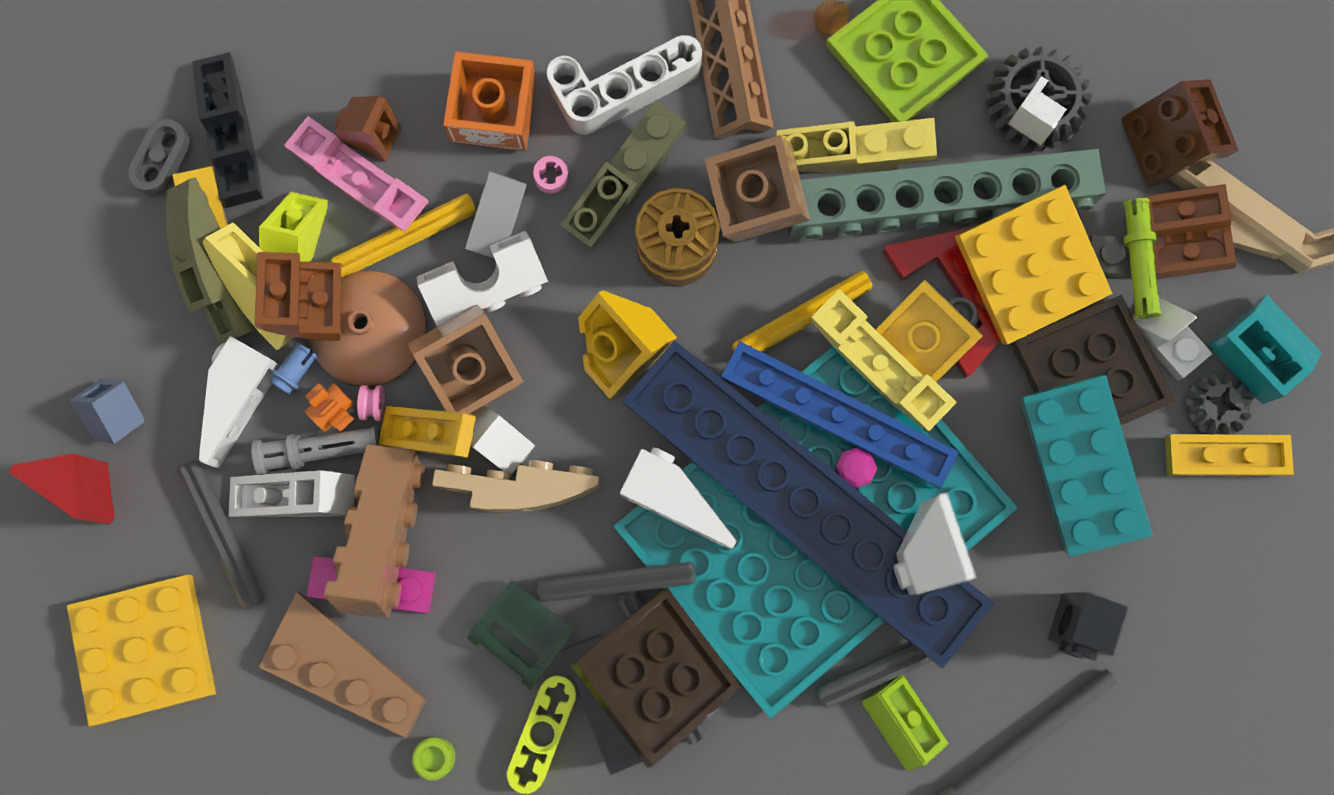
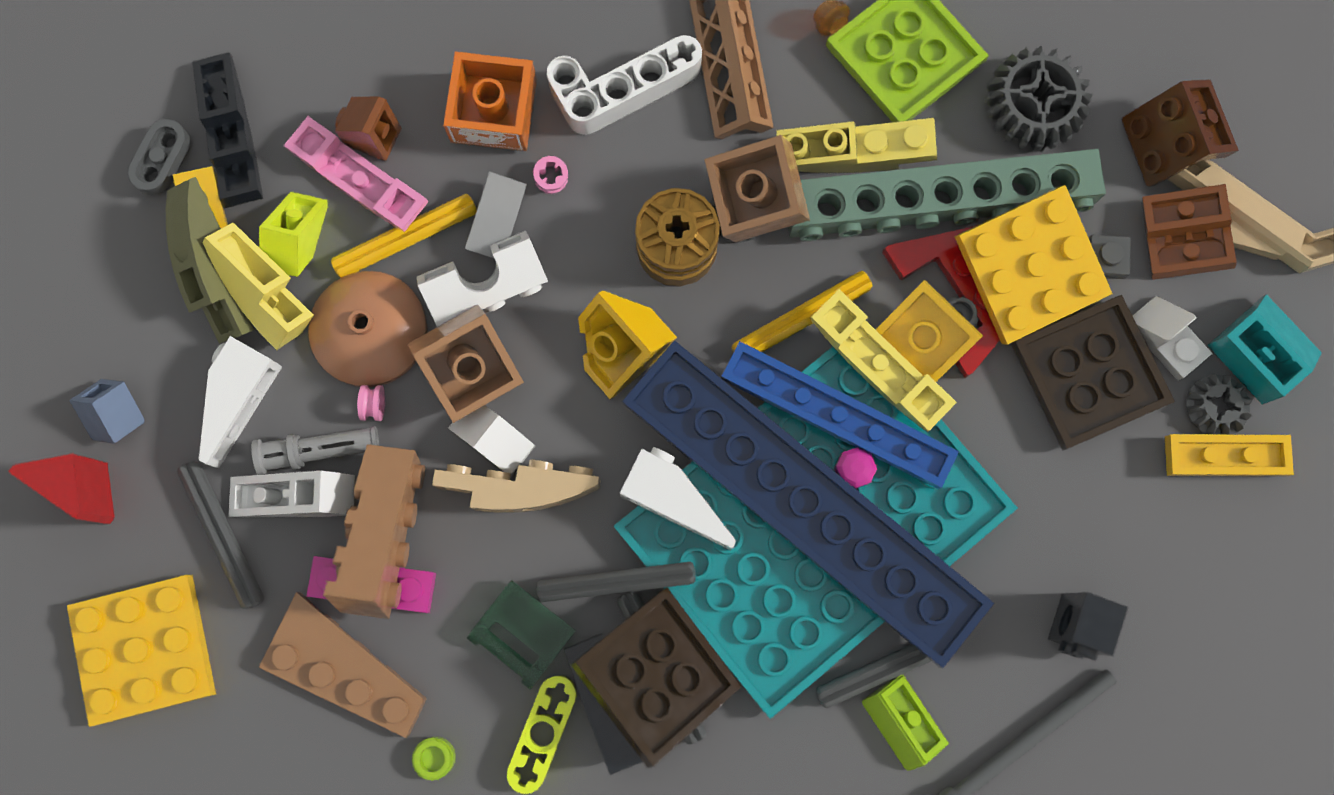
(292, 369): medium blue pin -> none
(298, 297): dark orange slope -> none
(329, 407): orange gear -> none
(427, 431): yellow plate -> none
(626, 175): olive slope -> none
(932, 550): white slope -> none
(1037, 114): white panel -> none
(1085, 465): teal piece -> none
(1142, 260): lime pin -> none

